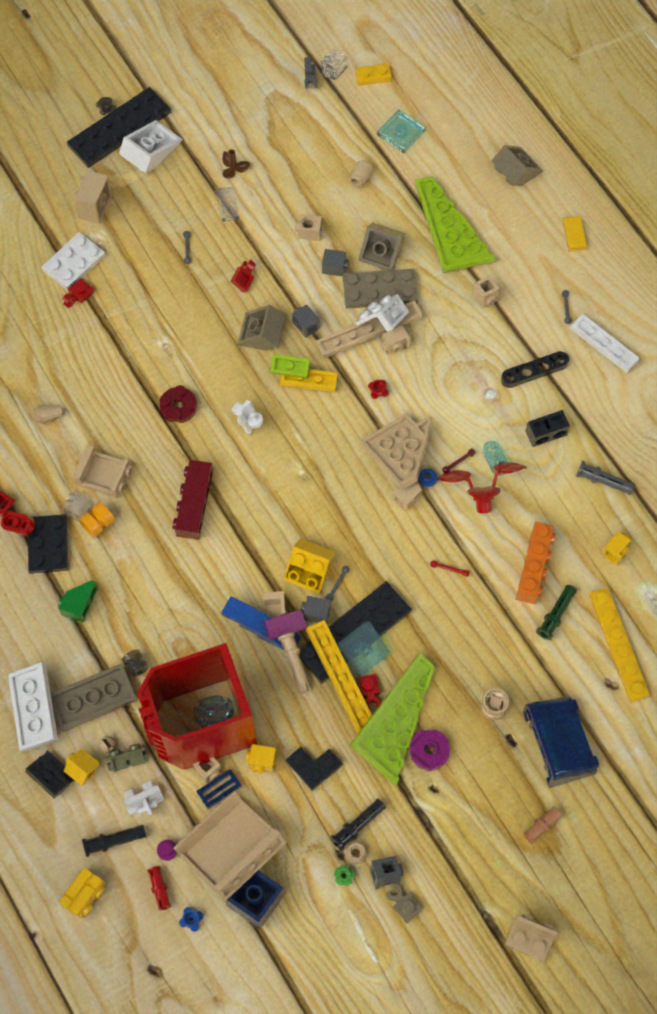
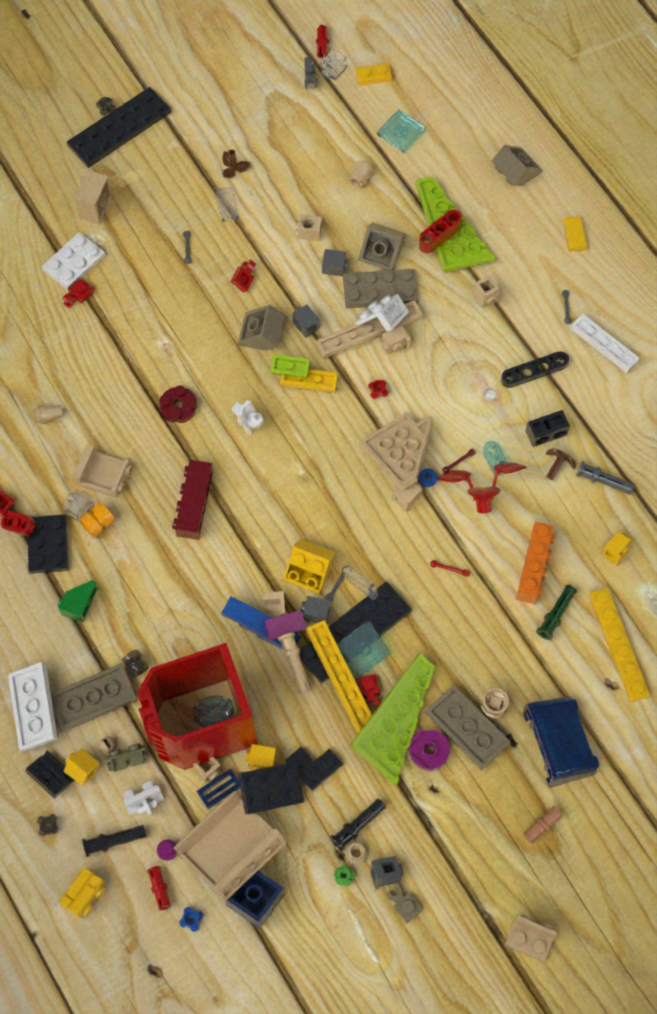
(52, 829): none -> clear smoke plate
(149, 146): white slope -> none
(271, 787): none -> black plate
(322, 41): none -> red axle
(361, 582): none -> clear tile
(437, 238): none -> red beam
(467, 727): none -> dark tan plate
(561, 457): none -> reddish brown plant

